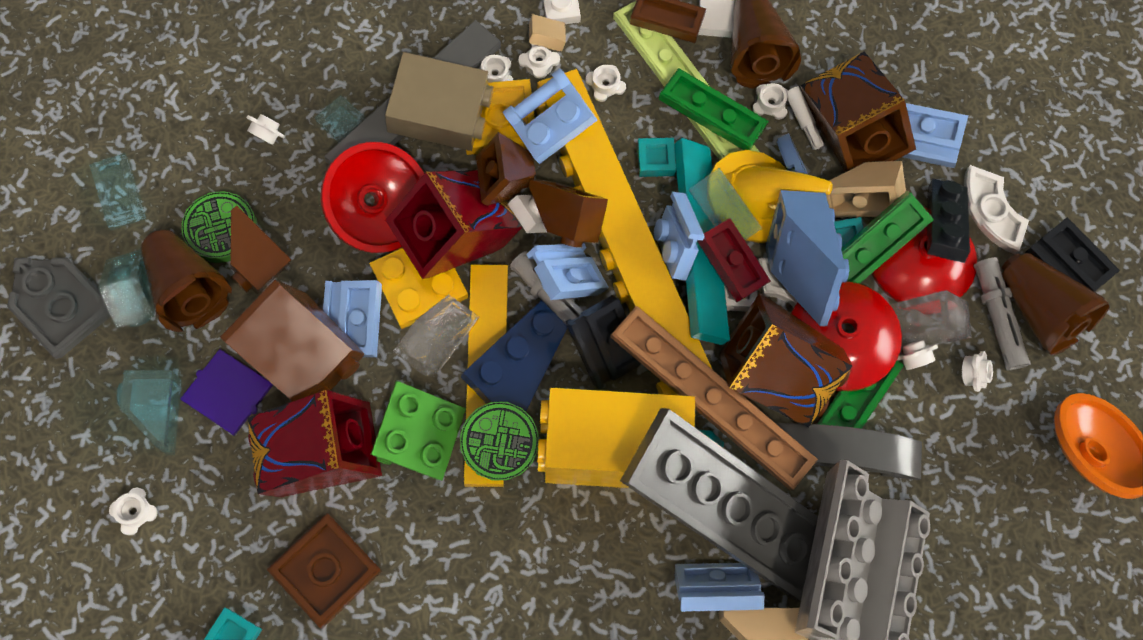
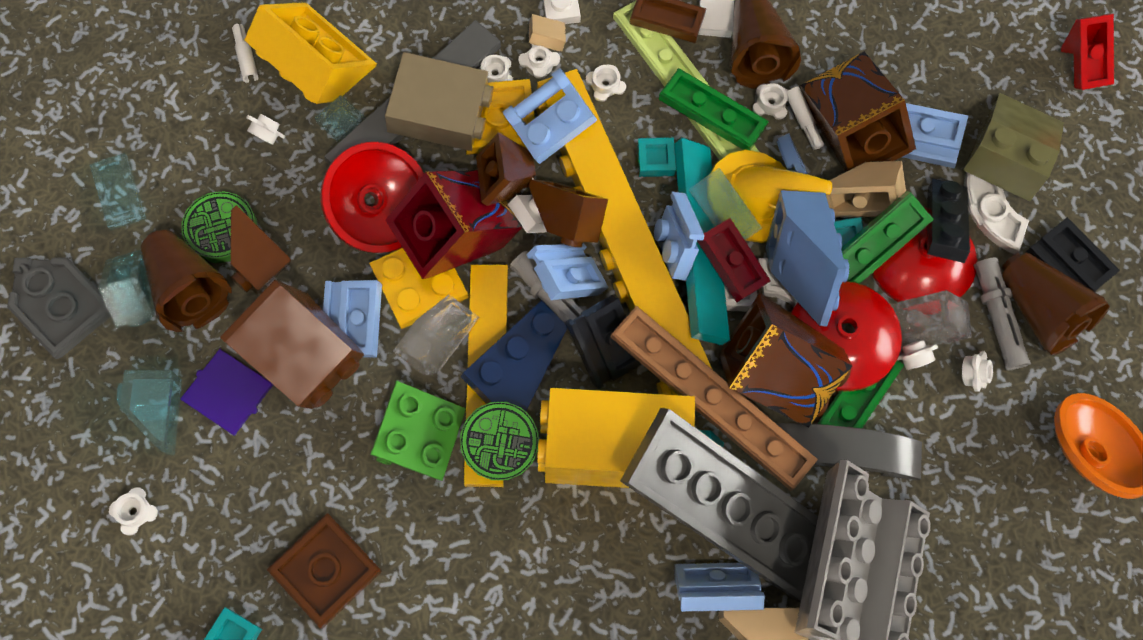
(244, 53): none -> white pin
(307, 50): none -> yellow slope
(313, 444): dark red slope -> none
(1016, 147): none -> olive slope
(1093, 50): none -> red slope

